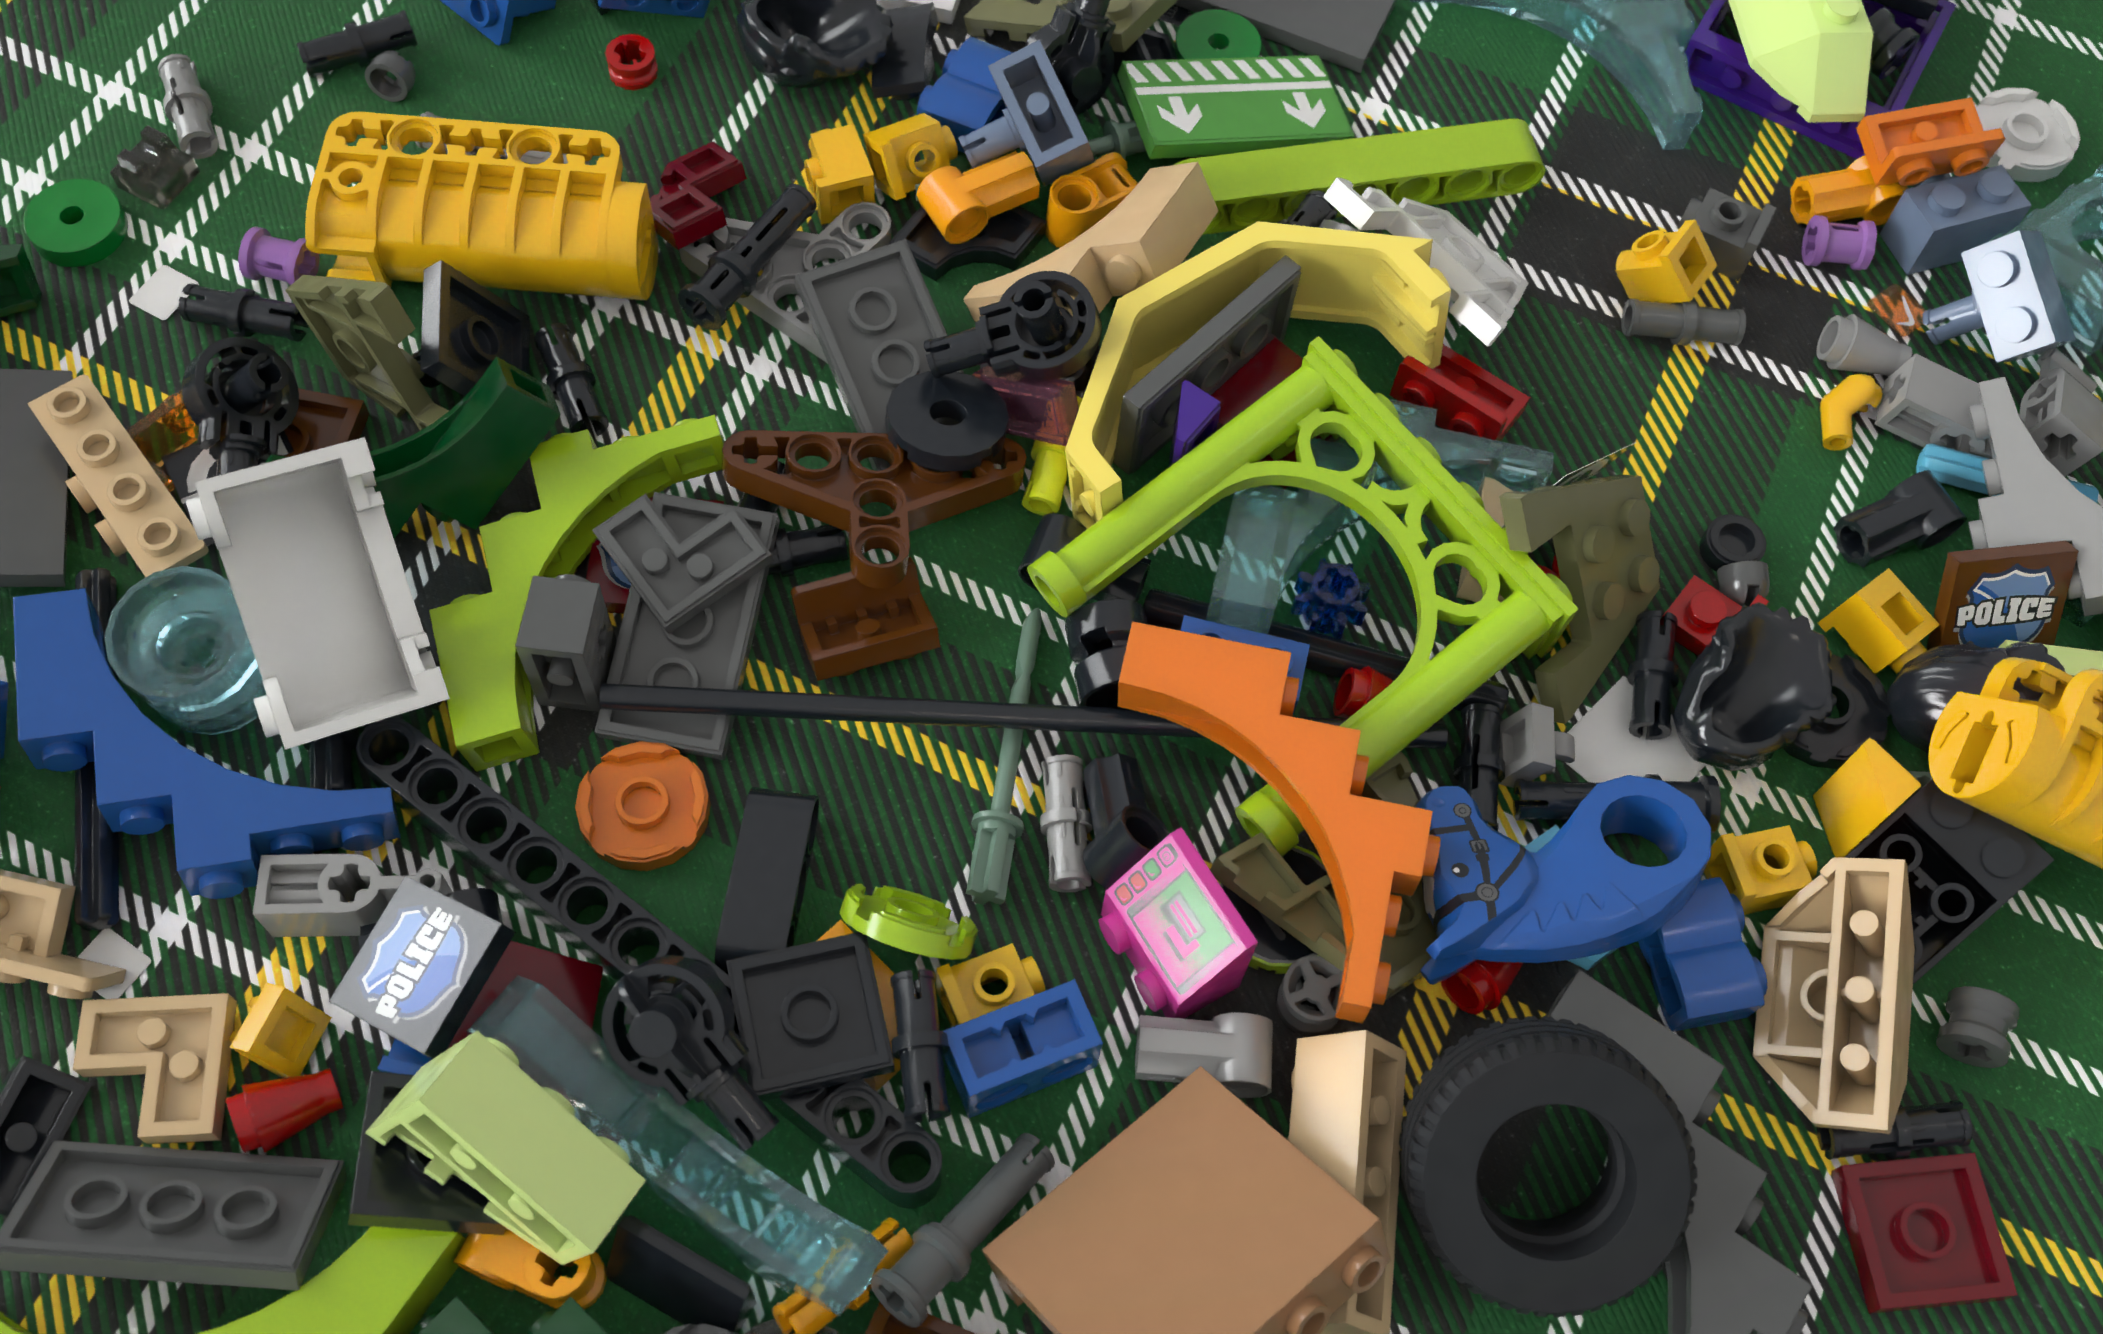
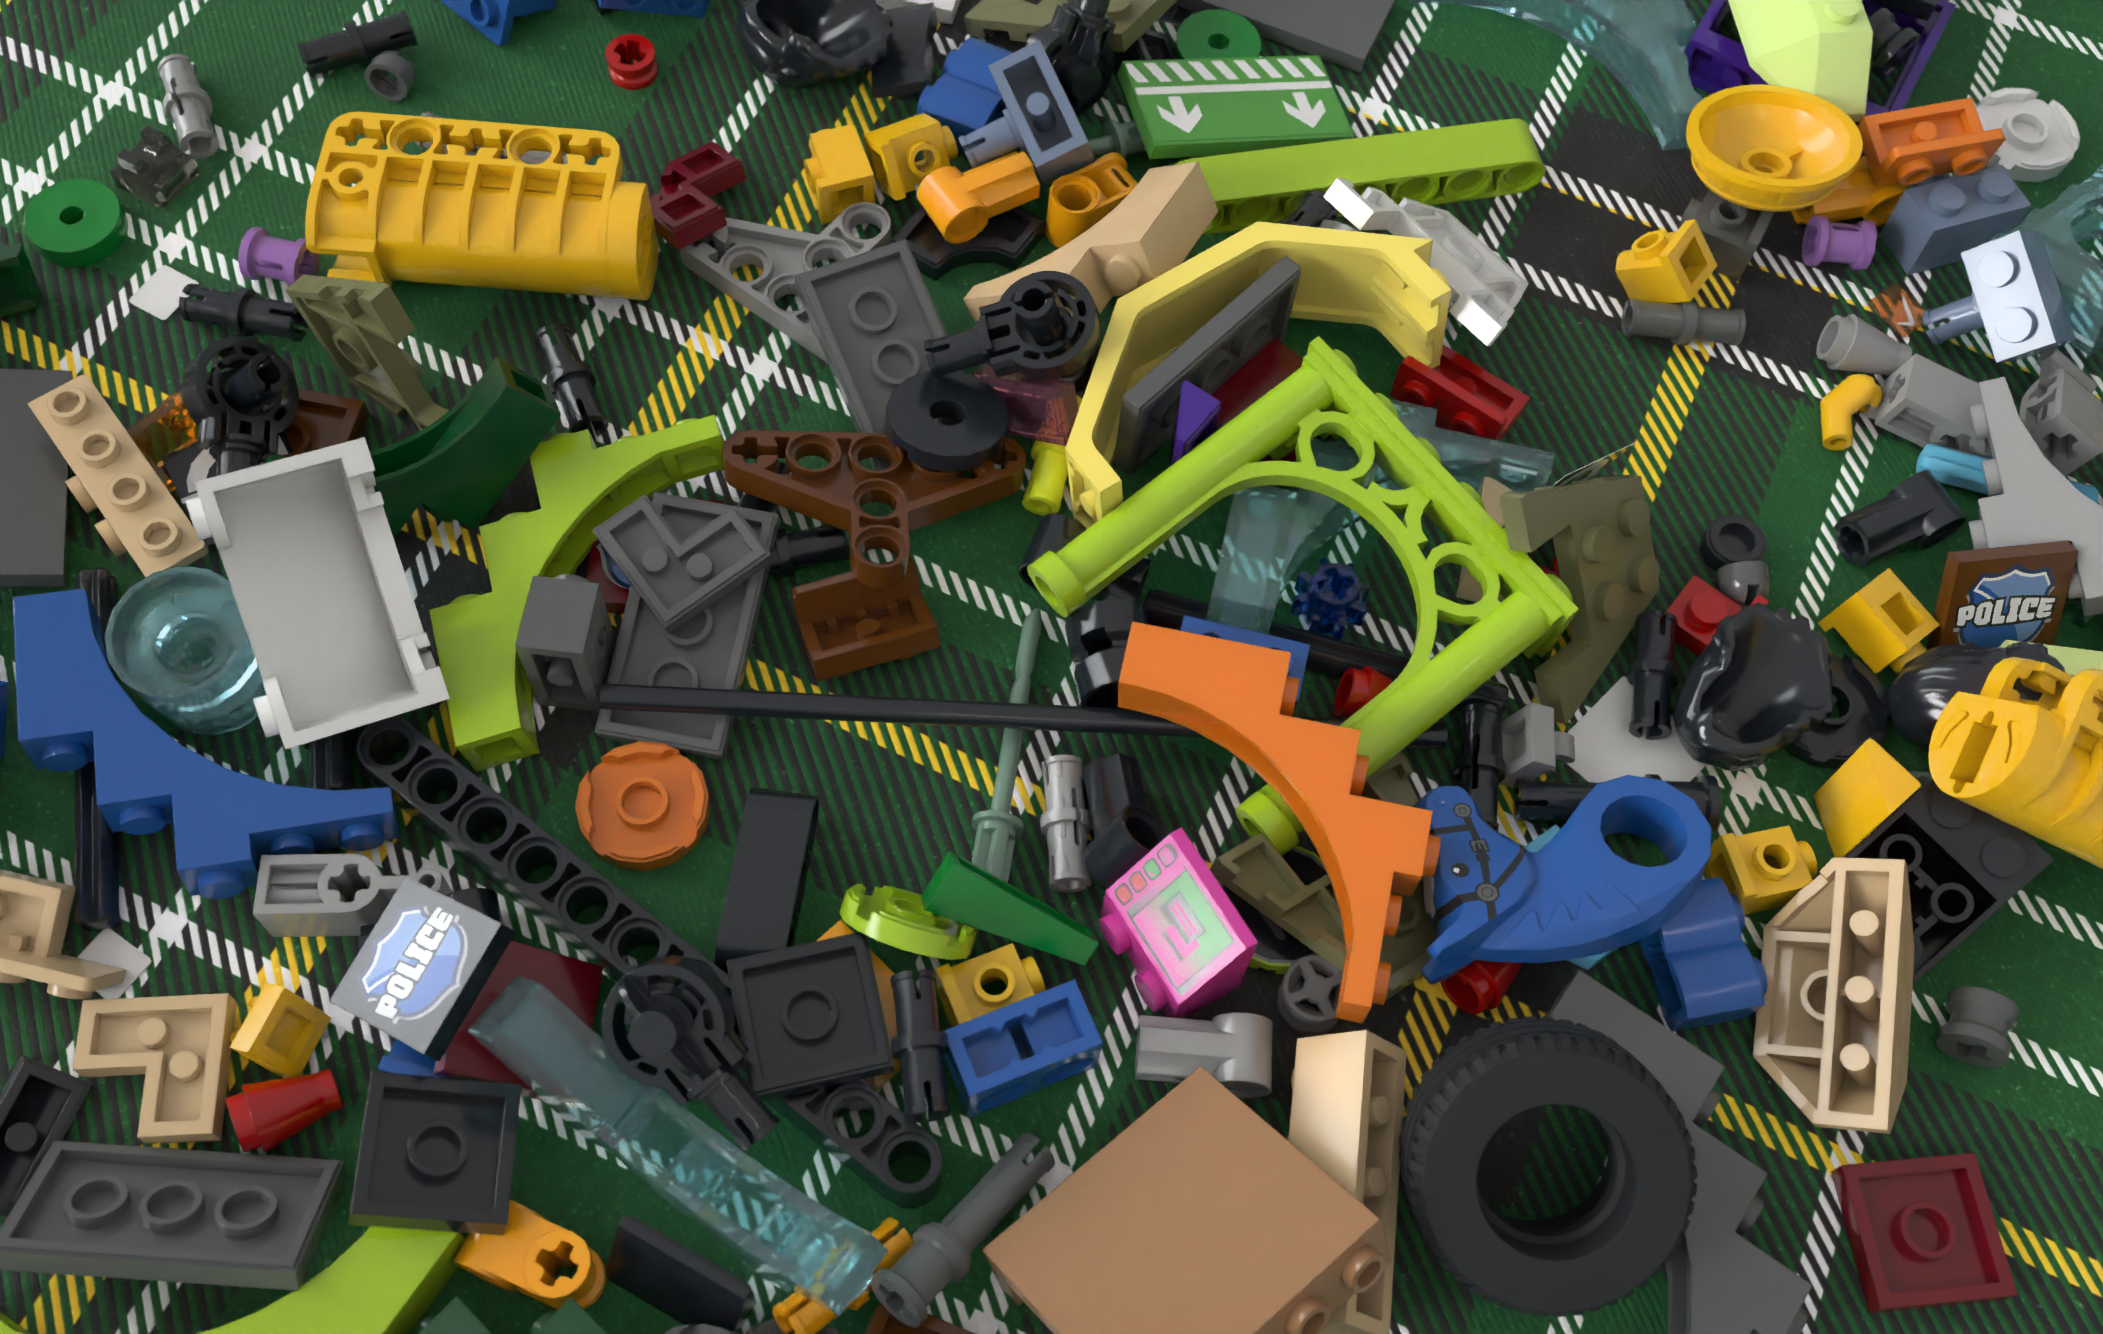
(467, 330): black tile -> none
(514, 1146): yellowish green wedge -> none
(734, 271): black pin -> none
(992, 905): none -> green piece
(1771, 146): none -> yellow hat
(1913, 1129): black pin -> none

